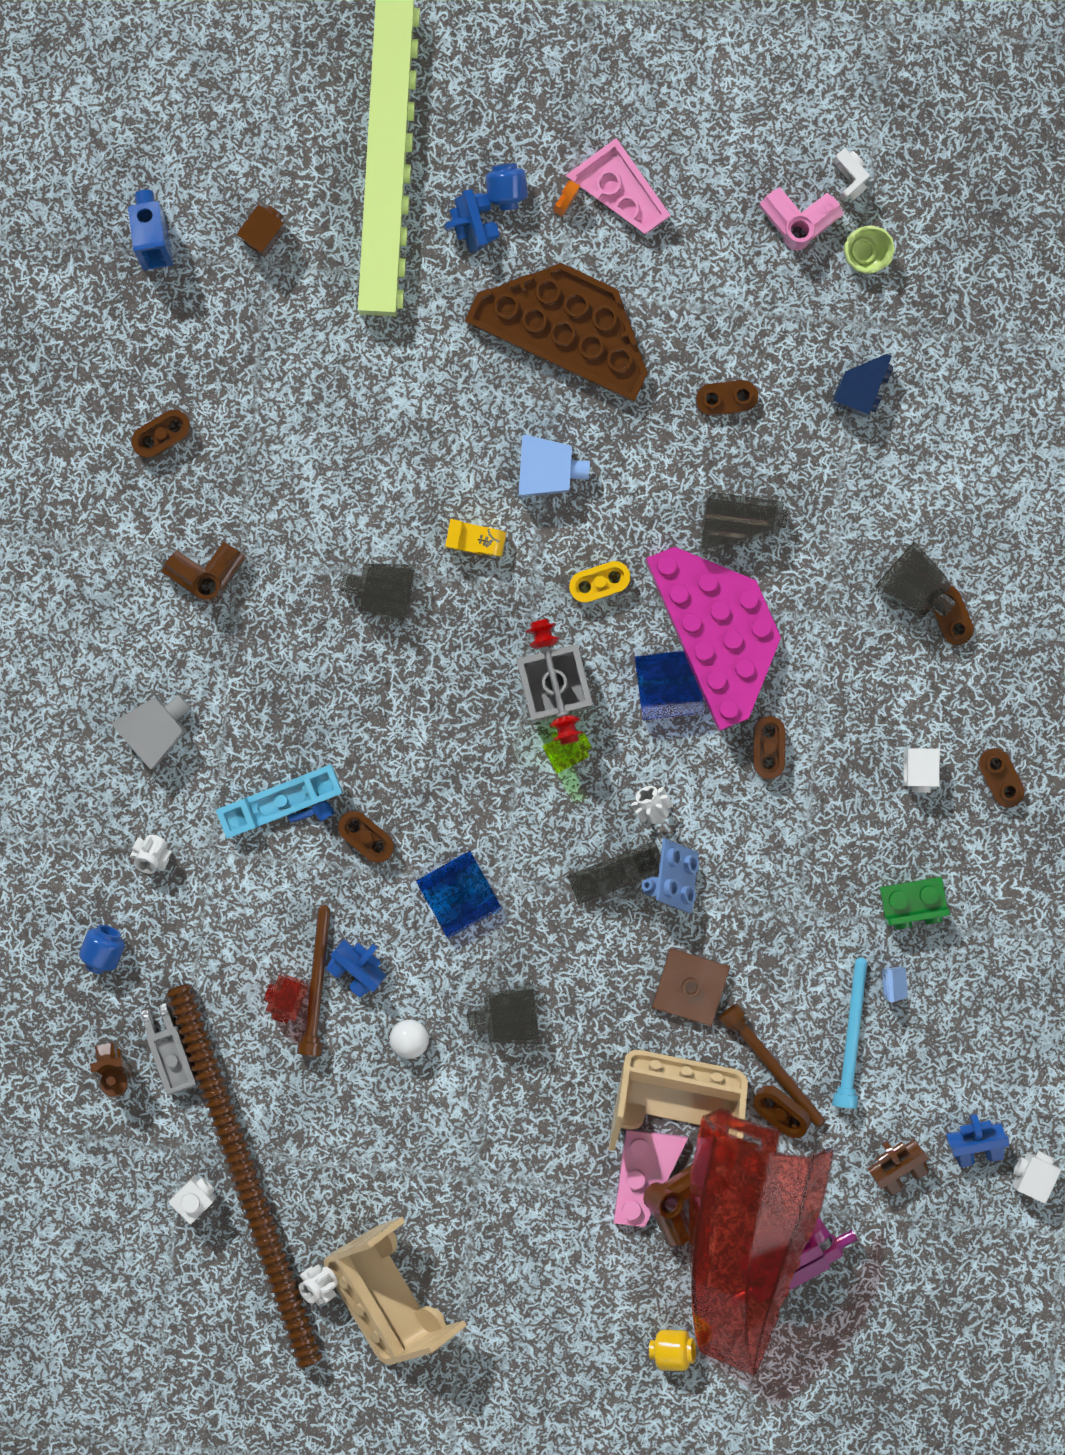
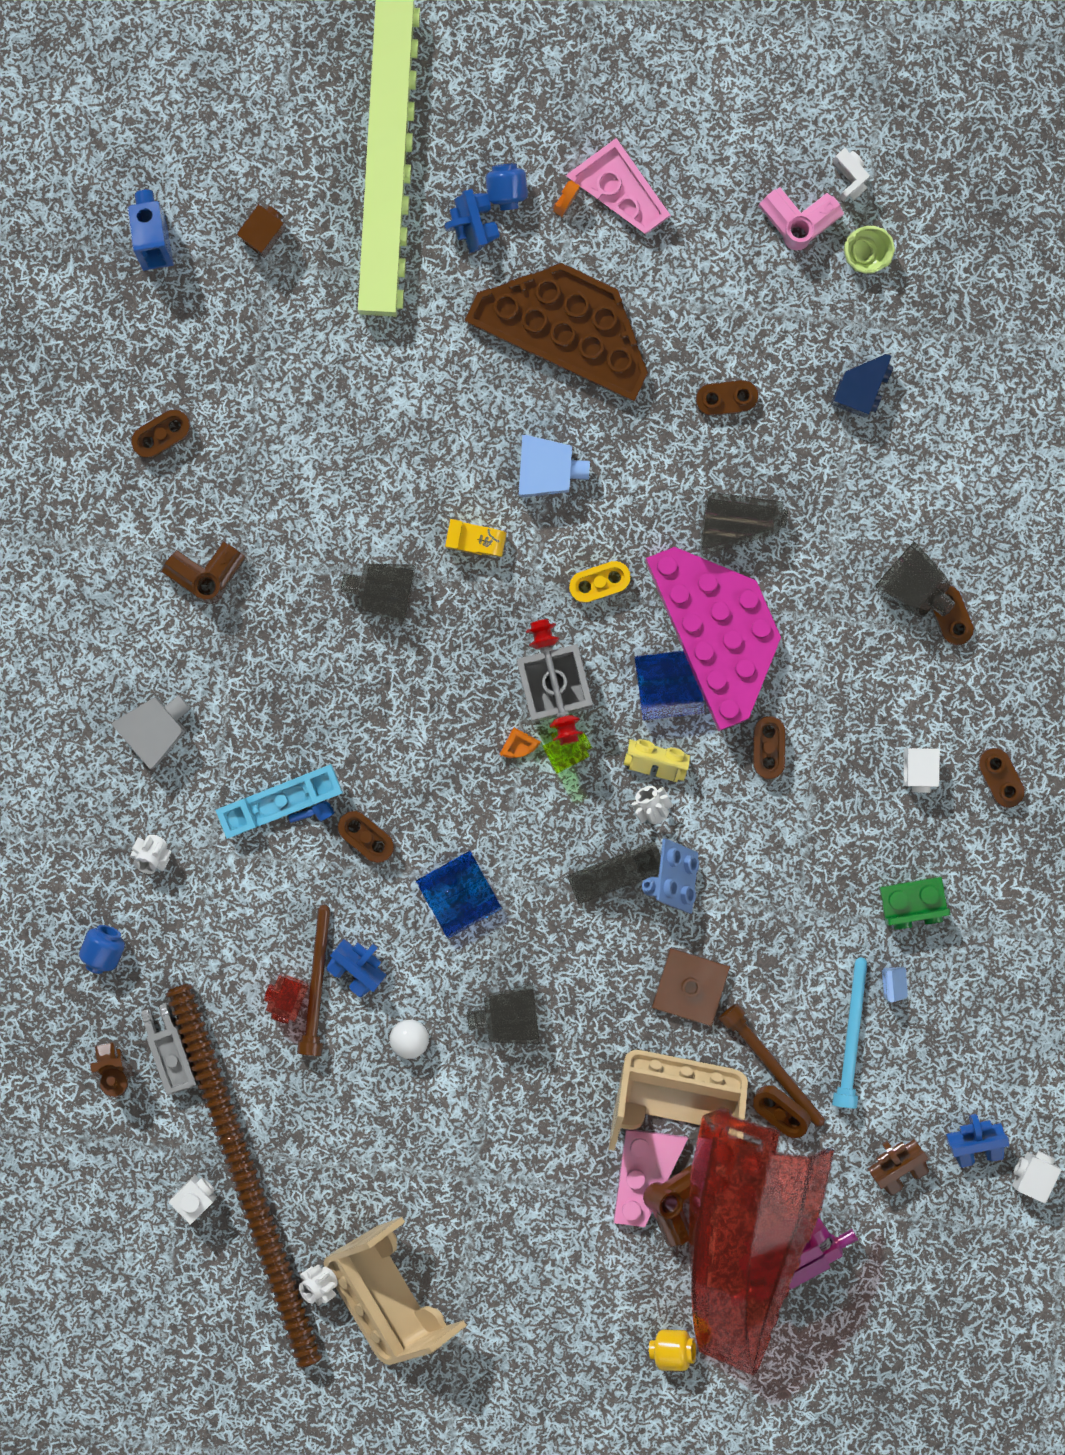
(519, 744): none -> orange tile
(671, 762): none -> light yellow hinge

